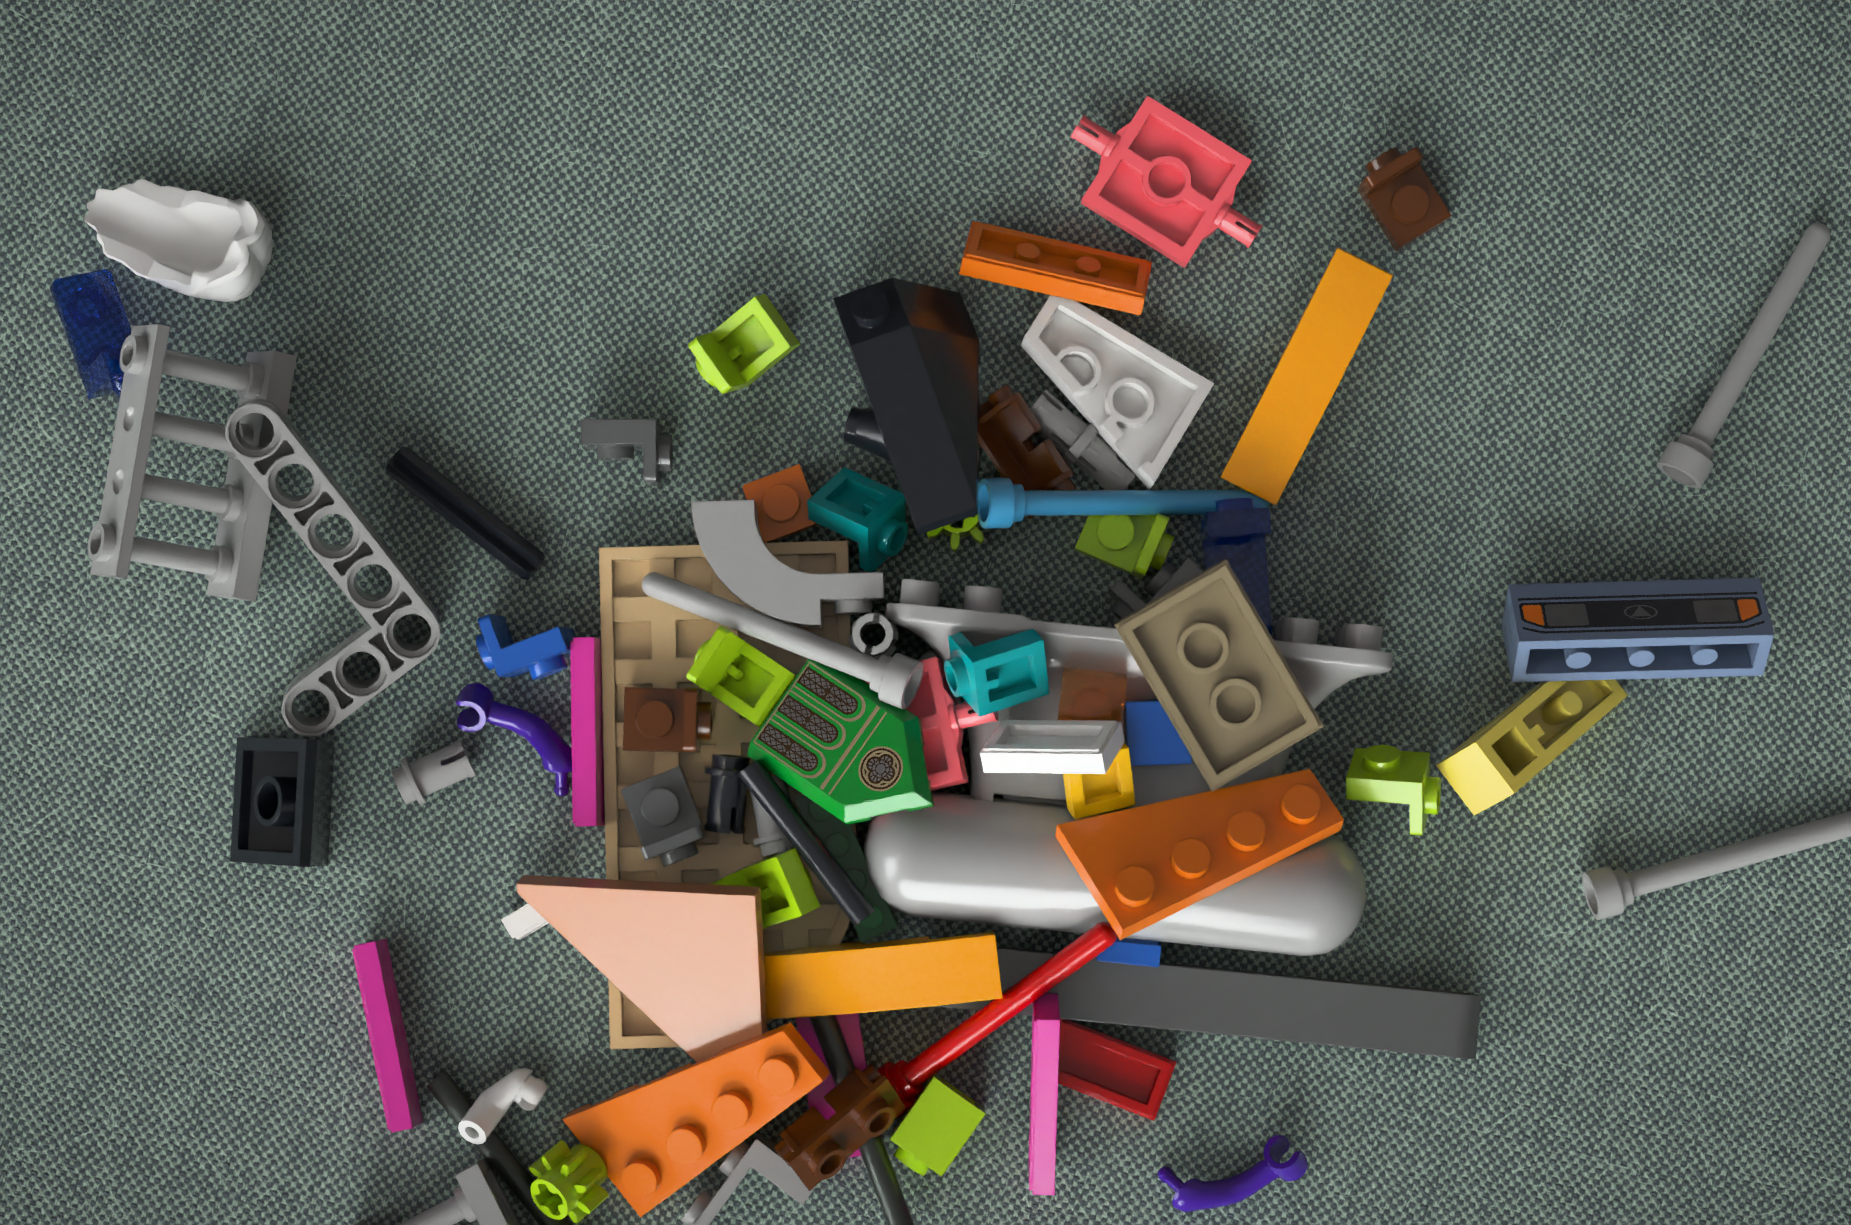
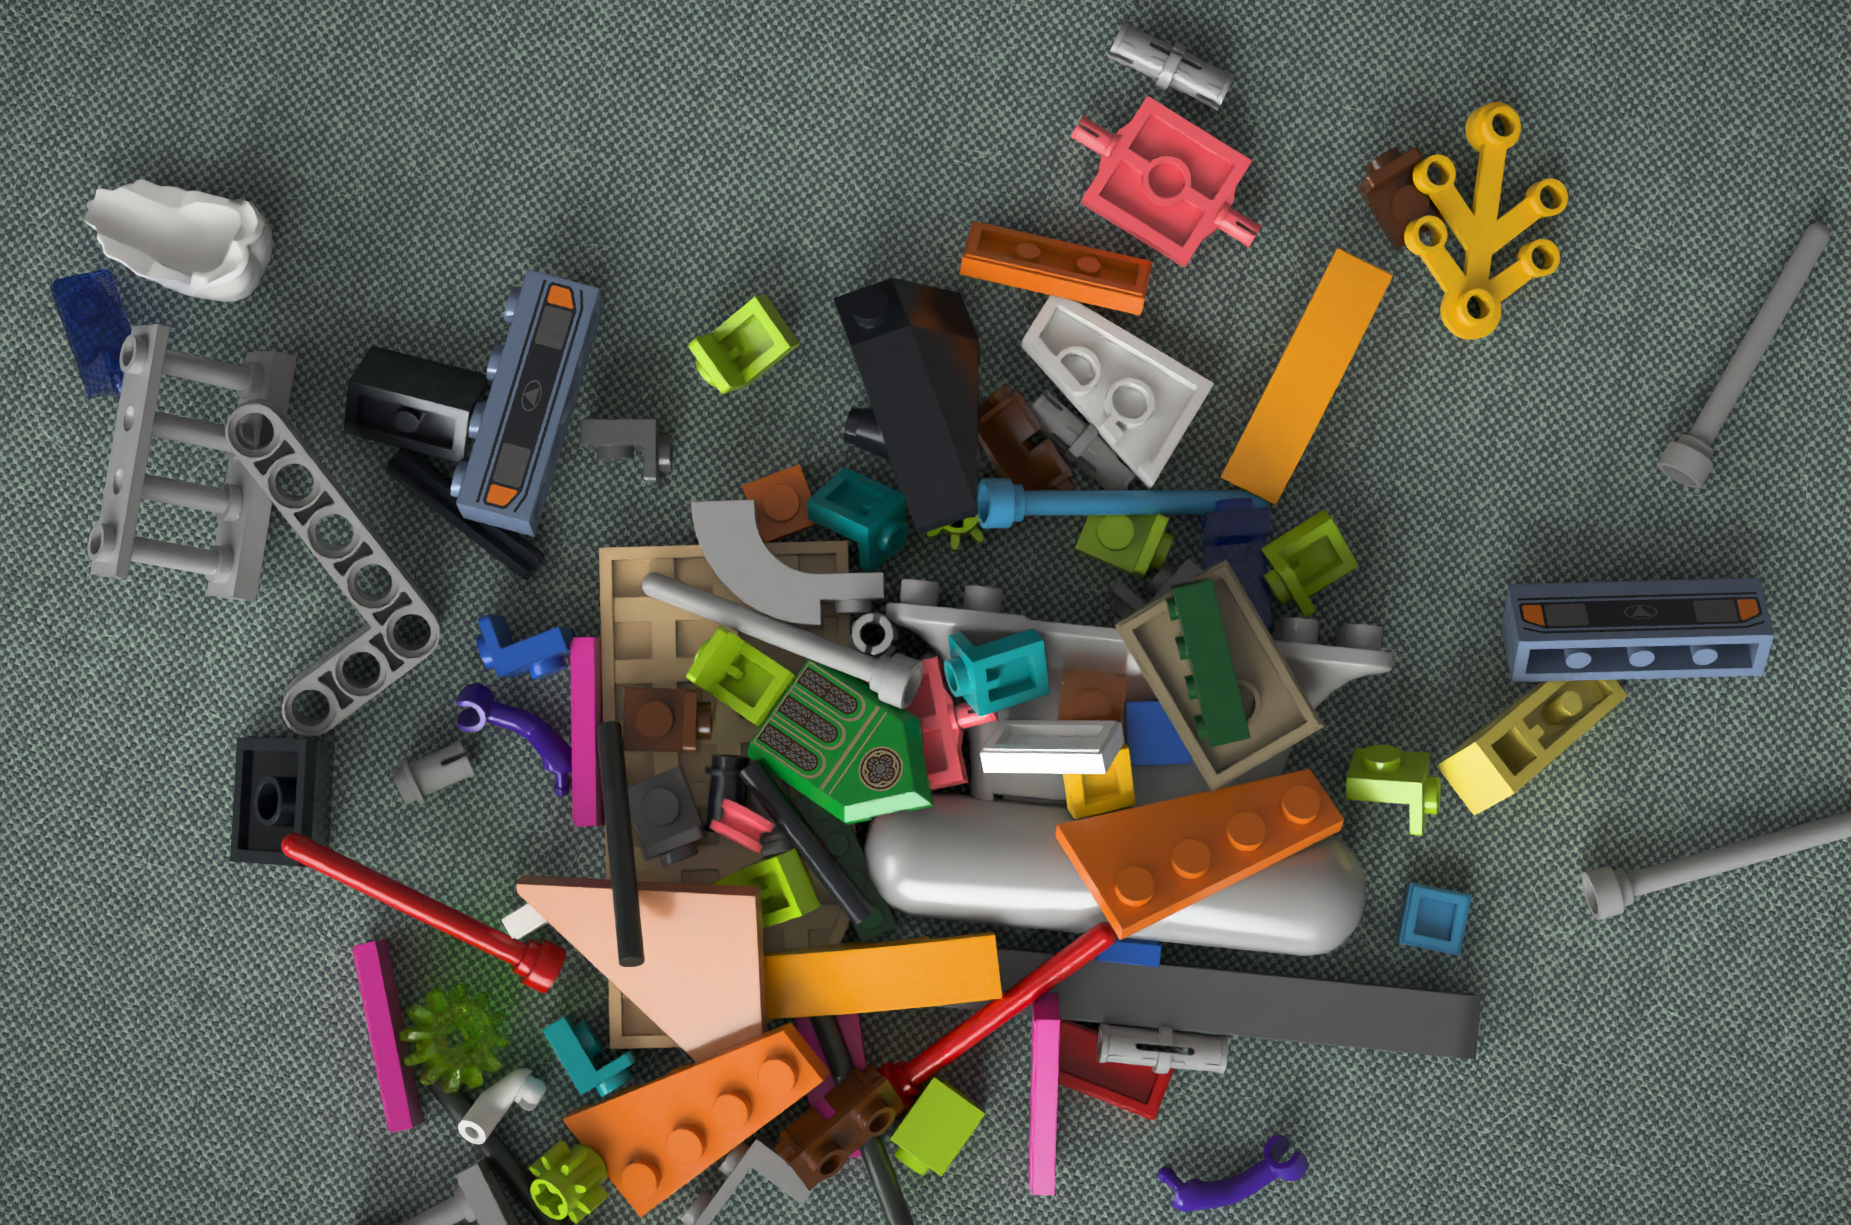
(413, 403): none -> black panel
(467, 1058): none -> clear neon green gear
(528, 402): none -> brick
(534, 961): none -> red piece
(577, 1050): none -> teal bracket
(620, 845): none -> pearl dark grey bar
(741, 826): none -> coral bush
(1170, 66): none -> light grey pin
(1204, 1052): none -> light grey pin
(1210, 662): none -> dark green piece
(1307, 561): none -> lime bracket
(1433, 918): none -> dark azure tile
(1480, 229): none -> yellow plant

